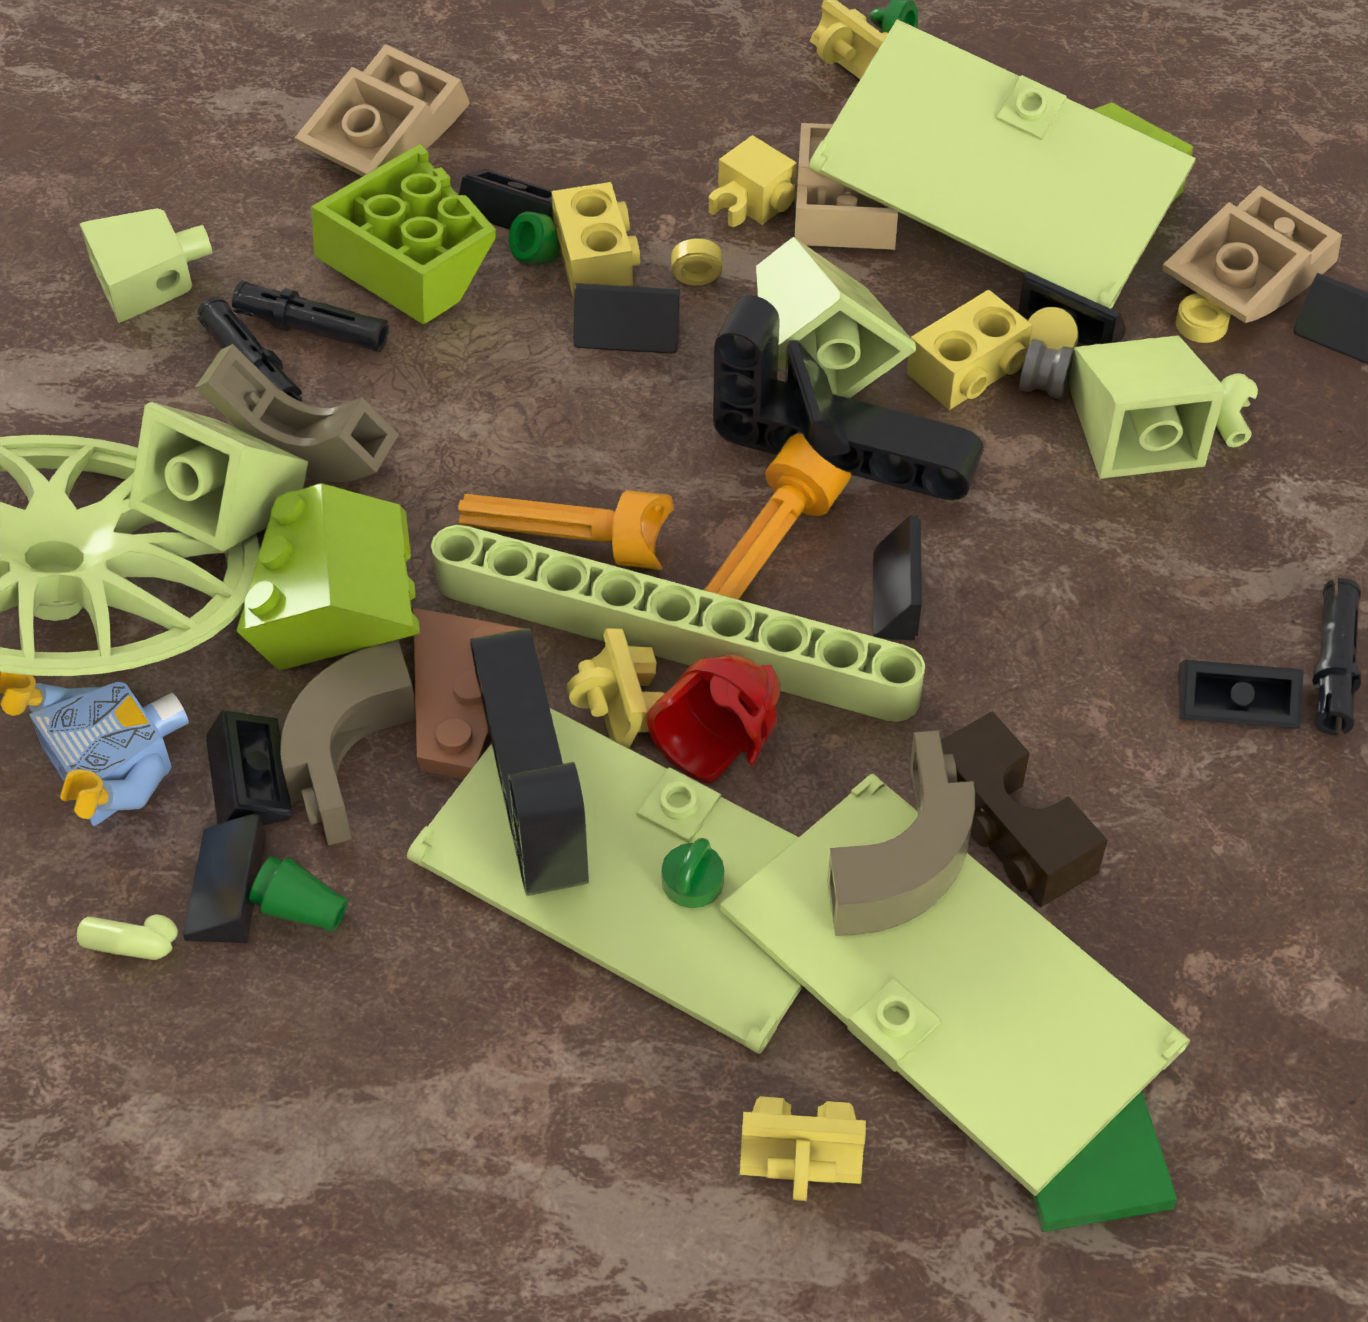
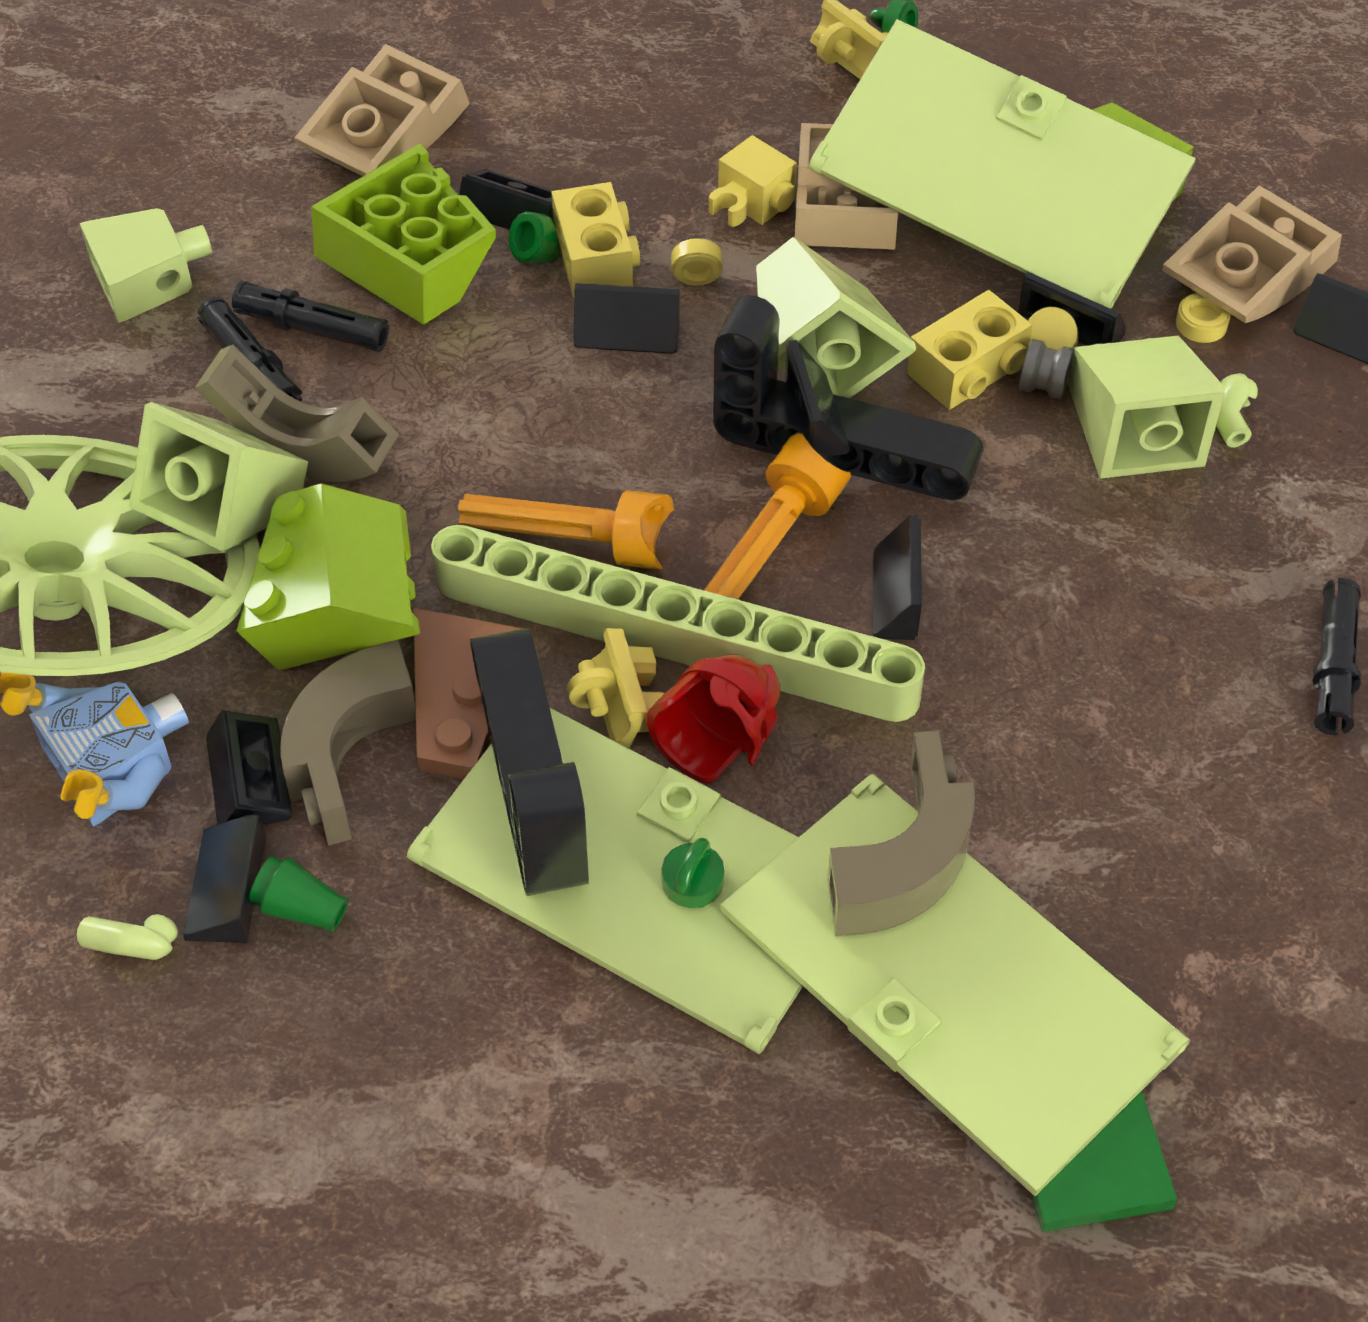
(802, 1147): light yellow hips -> none
(1040, 848): dark brown arch -> none
(1240, 693): black slope -> none

